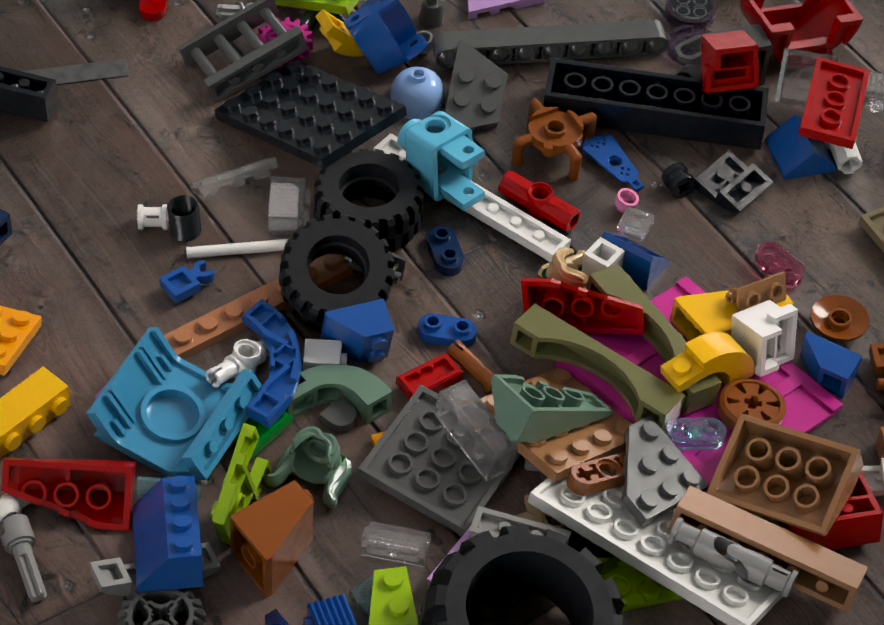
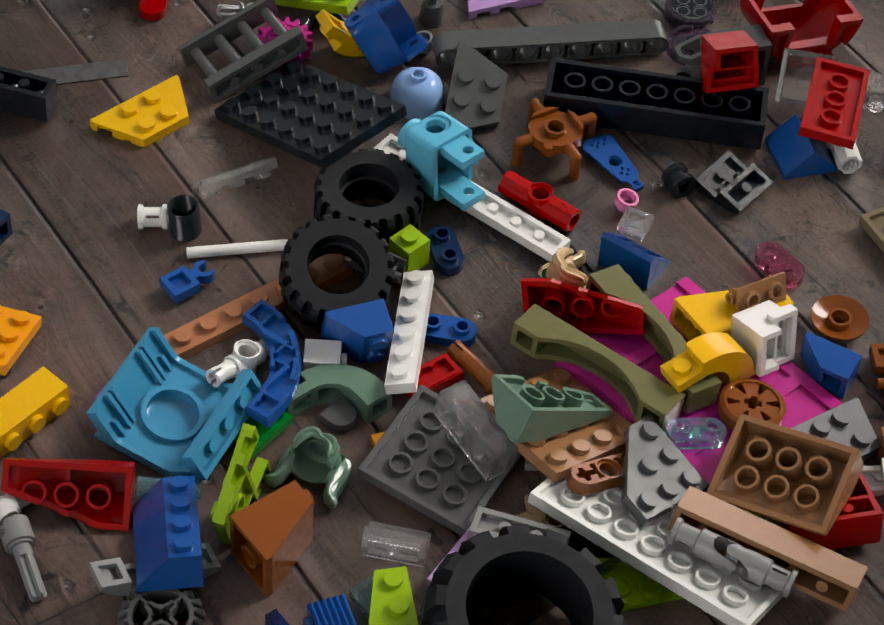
(147, 115): none -> yellow wing
(287, 205): clear brick -> none
(409, 332): none -> white plate
(412, 246): none -> lime brick
(601, 256): white brick -> none
(845, 425): none -> wing

